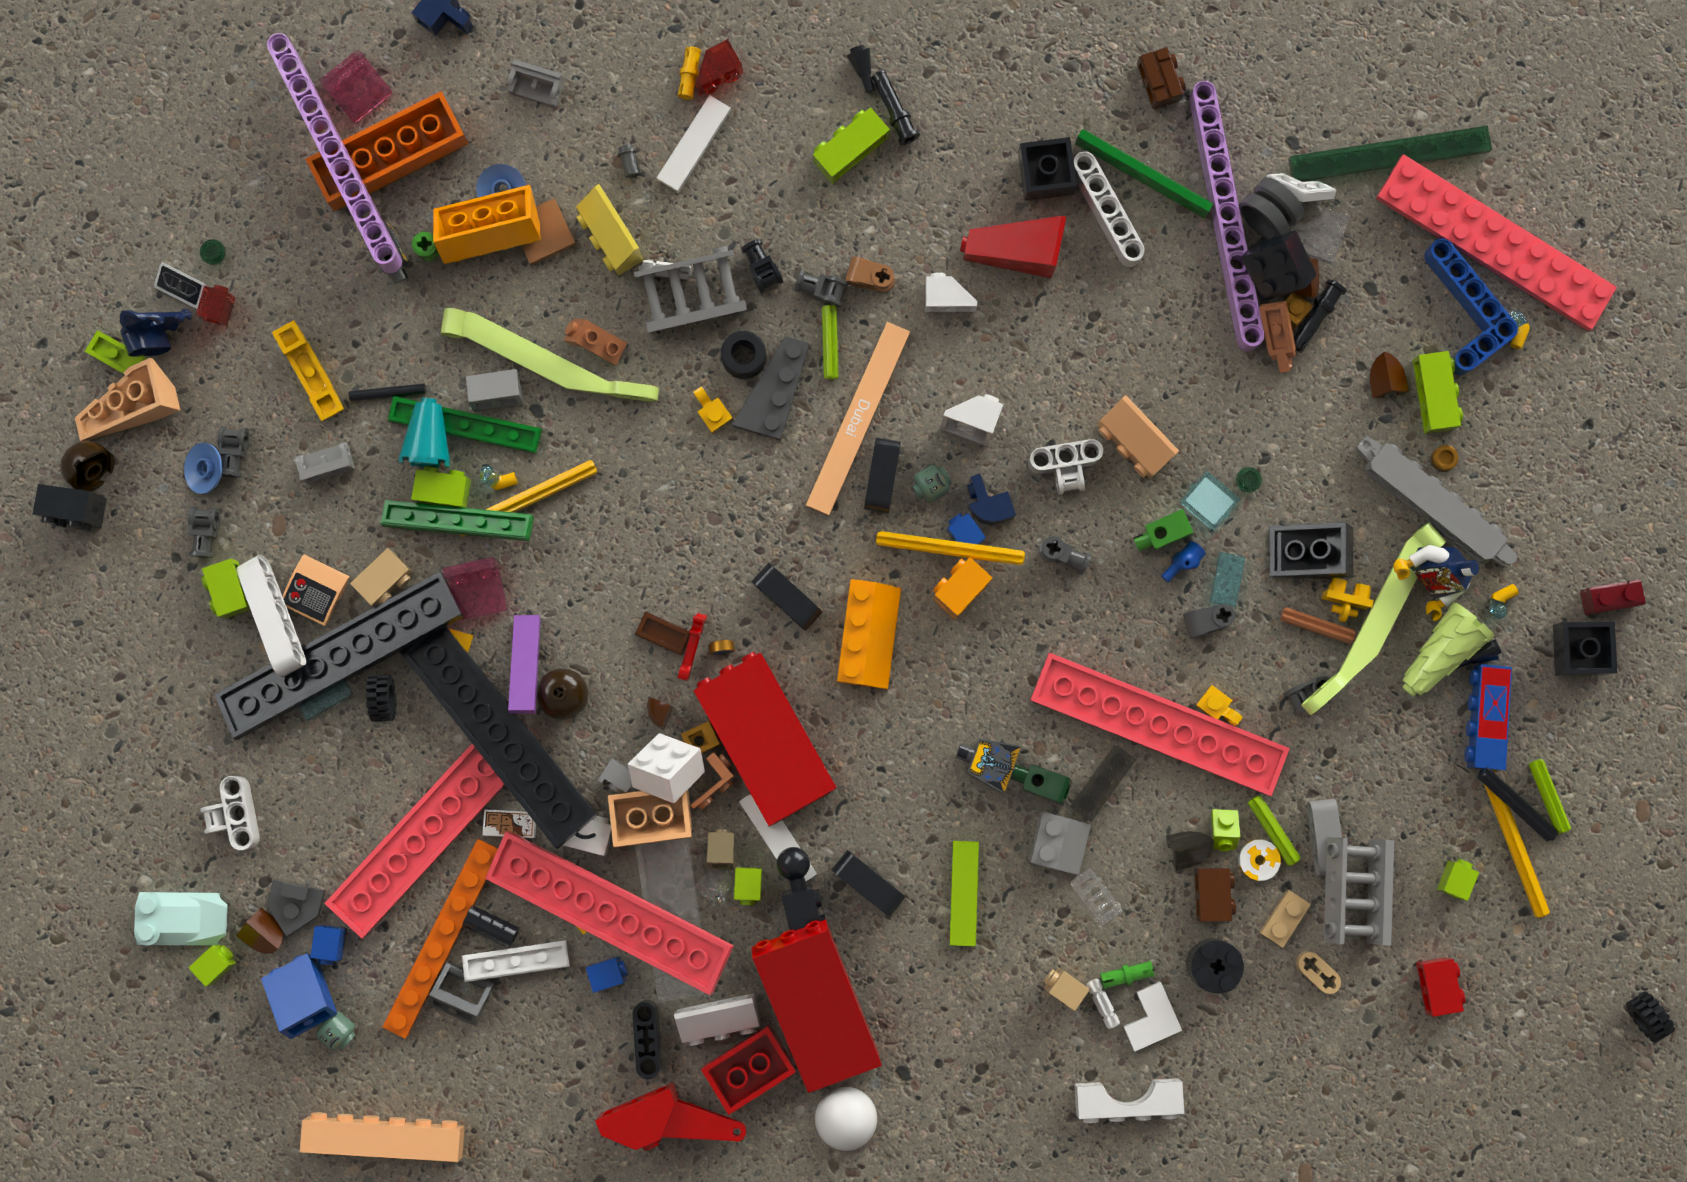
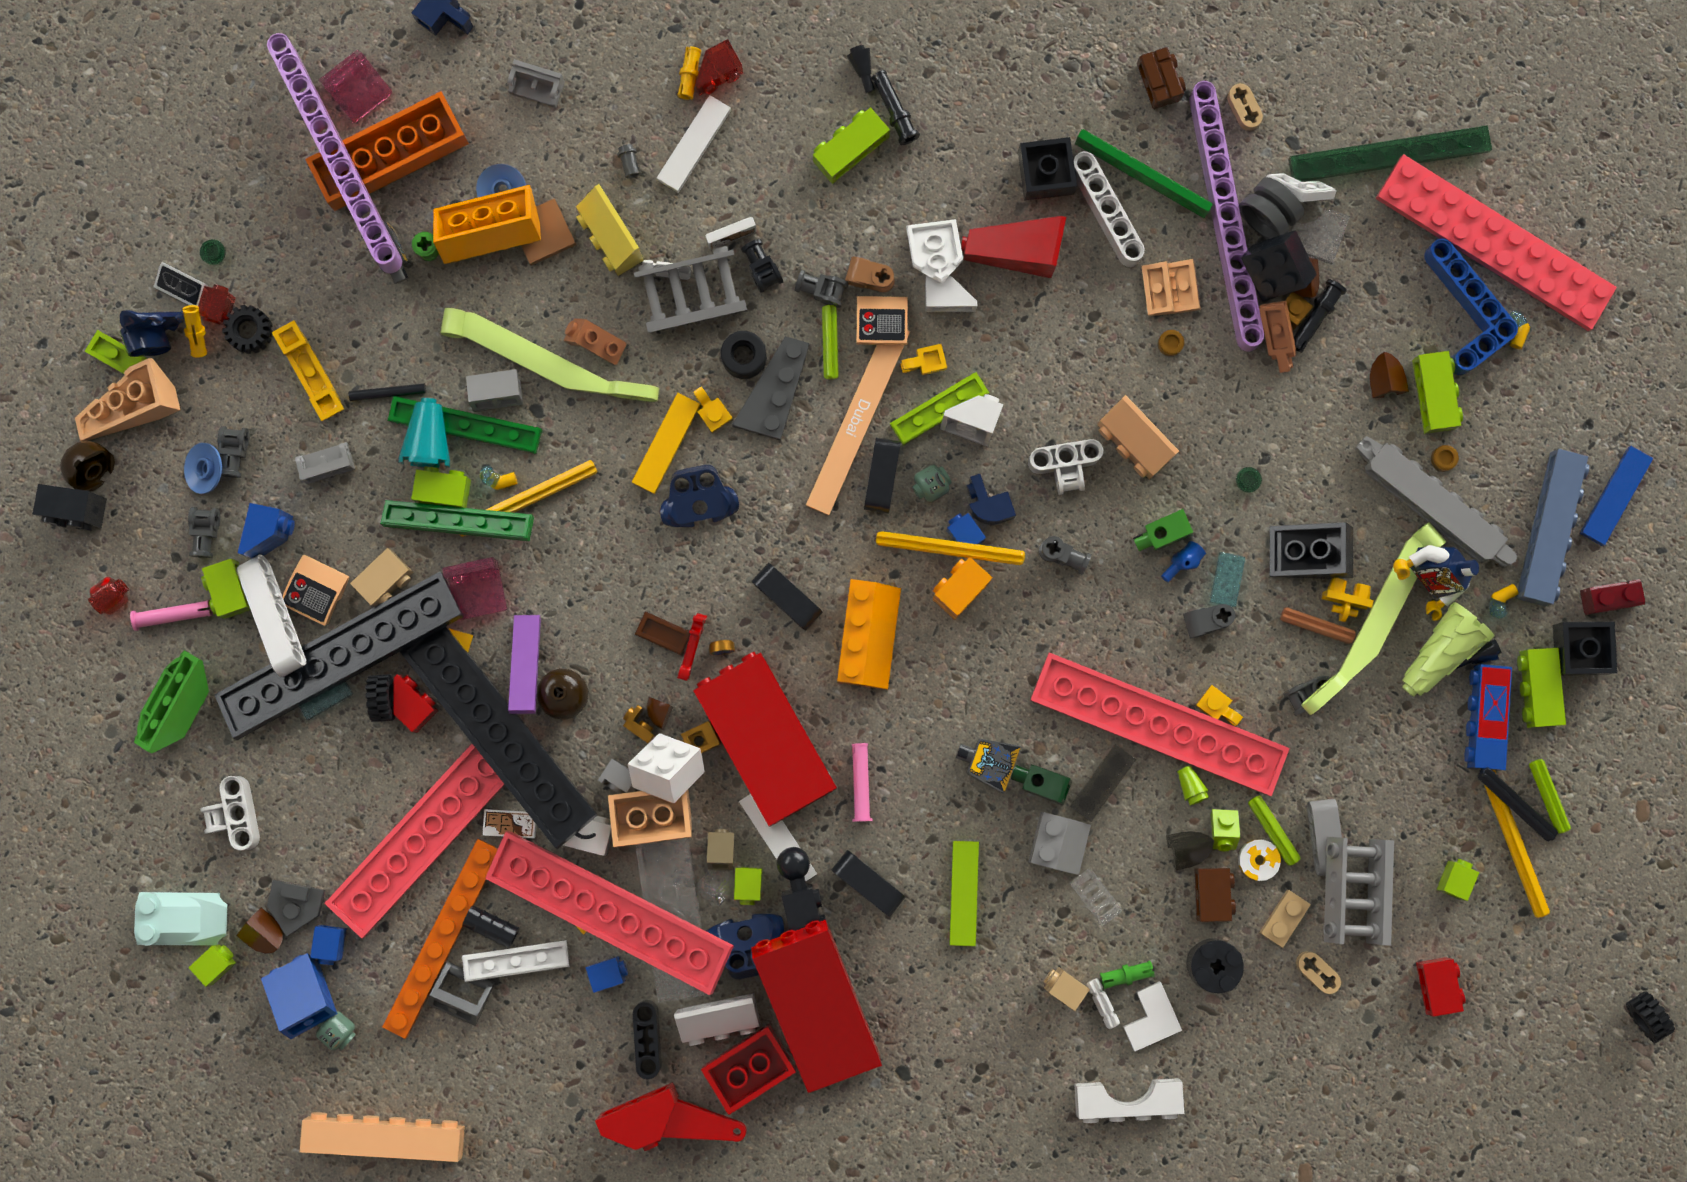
(108, 595): none -> clear red head
(169, 614): none -> bright pink pin
(172, 703): none -> bright green wedge
(194, 331): none -> yellow pin
(237, 318): none -> black tyre
(264, 530): none -> blue slope
(410, 705): none -> red slope
(642, 729): none -> pearl gold bracket
(666, 443): none -> yellow tile
(720, 499): none -> dark blue piece
(721, 766): nougat bracket -> none
(731, 233): none -> white tile
(762, 926): none -> dark blue piece
(846, 1119): white piece -> none
(861, 782): none -> bright pink pin
(882, 320): none -> slope
(928, 359): none -> yellow plate
(931, 412): none -> lime tile
(935, 248): none -> white tile
(1171, 287): none -> light nougat slope
(1171, 343): none -> pearl gold tile
(1192, 786): none -> lime cone
(1210, 500): clear light blue piece -> none
(1240, 110): none -> tan beam
(1541, 687): none -> lime brick
(1552, 527): none -> sand blue brick
(1616, 495): none -> blue tile

